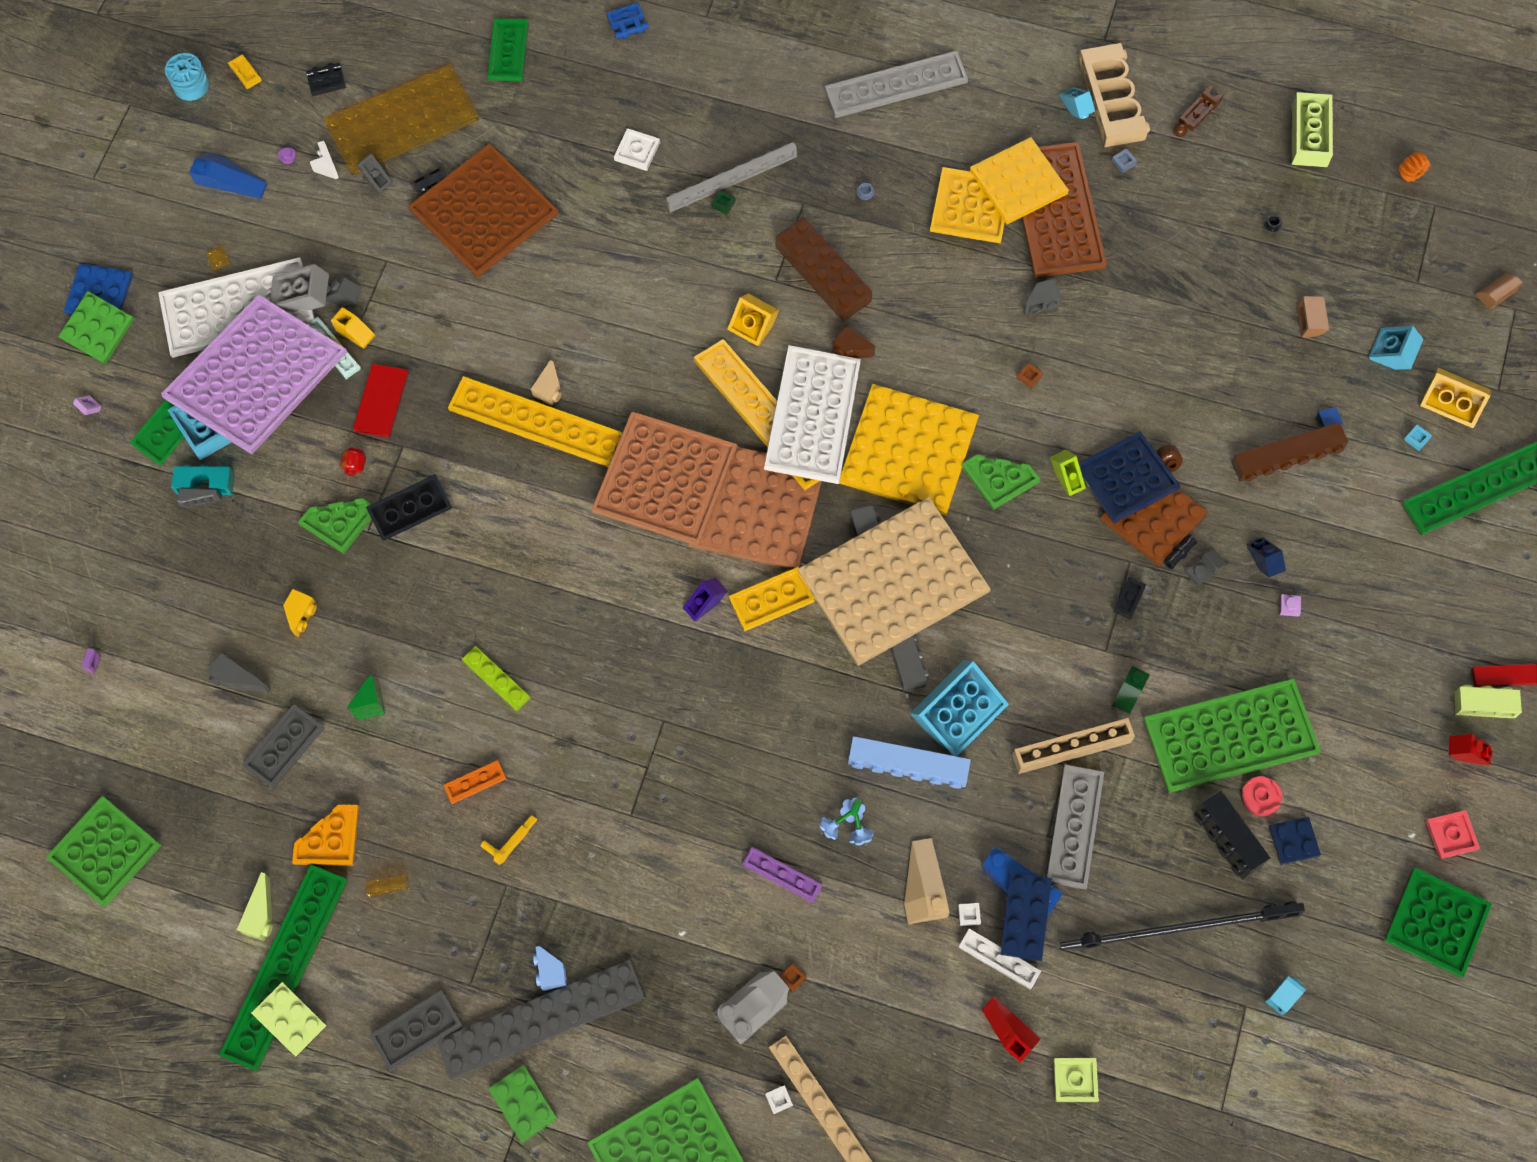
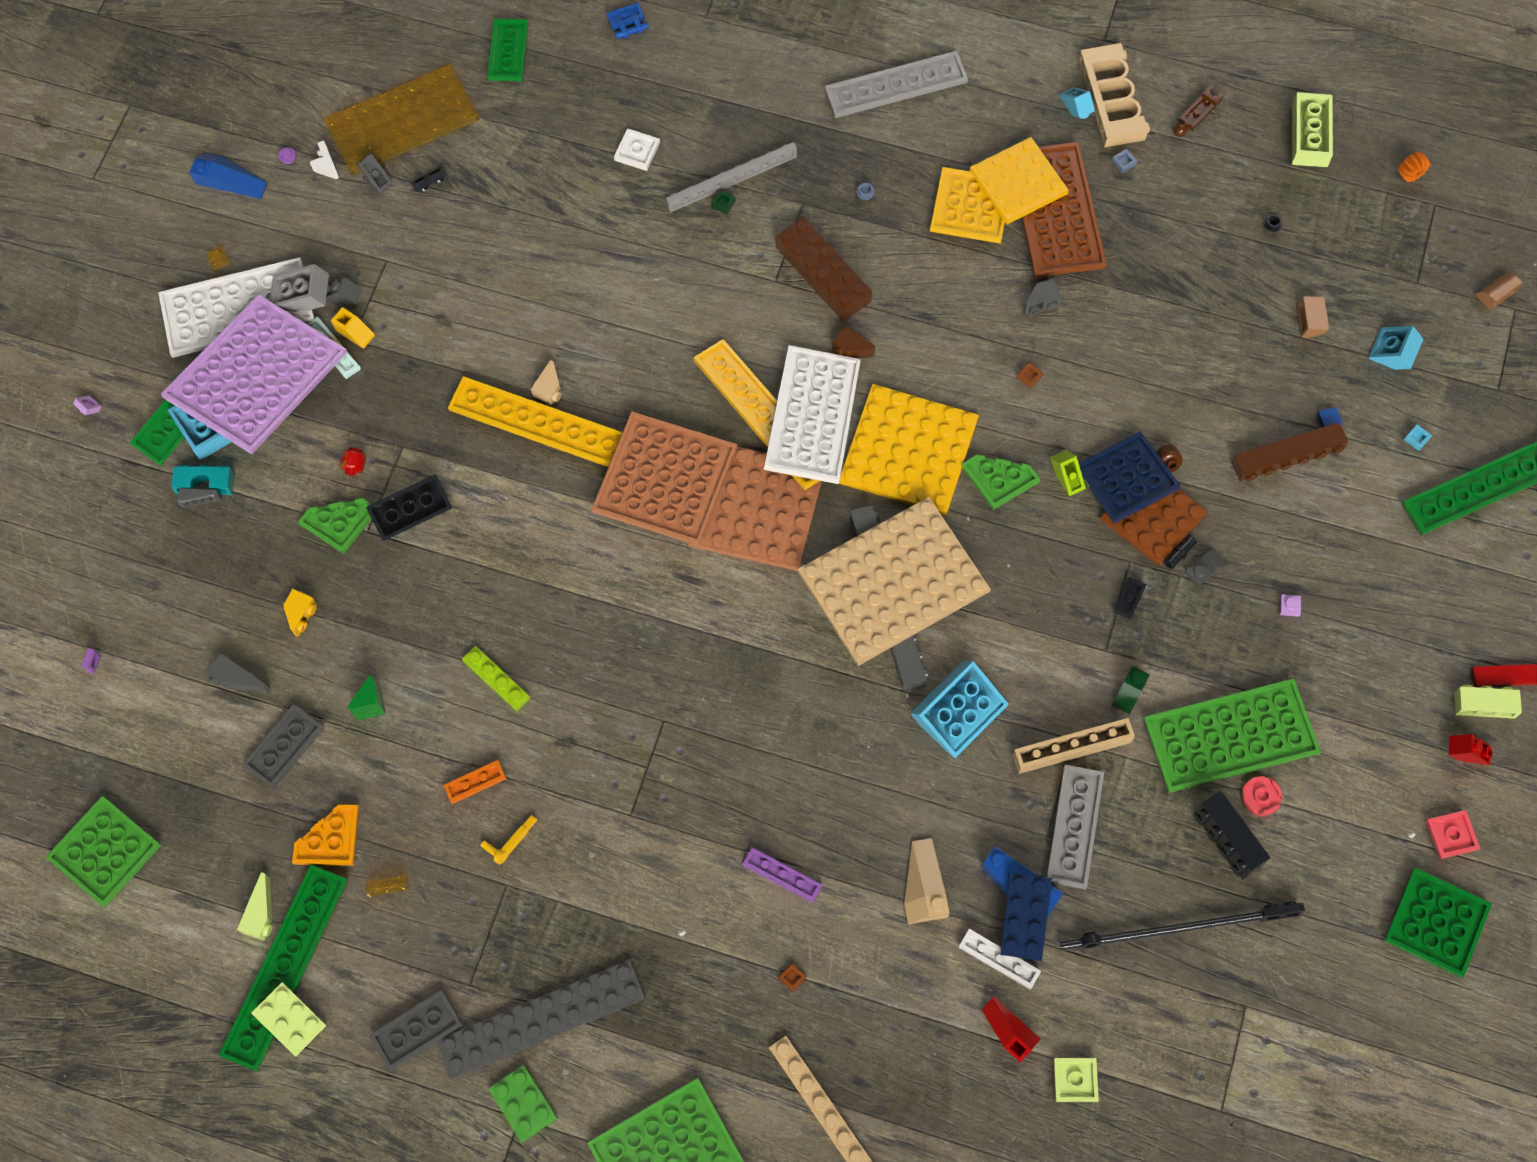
(96, 327): bright green plate -> none
(103, 282): blue plate -> none
(187, 76): medium azure wheel -> none
(244, 71): yellow plate -> none
(327, 82): black plate -> none
(380, 400): red tile -> none
(483, 210): dark orange plate -> none
(551, 970): light blue slope -> none
(705, 598): dark purple slope -> none
(752, 319): yellow slope -> none
(753, 1005): light grey slope -> none
(771, 599): yellow plate -> none
(779, 1099): white plate -> none
(851, 811): light blue plant -> none
(909, 762): light blue brick -> none
(969, 914): white plate -> none
(1267, 557): dark blue slope -> none
(1285, 994): medium azure slope -> none
(1294, 840): dark blue plate -> none
(1455, 397): yellow slope -> none

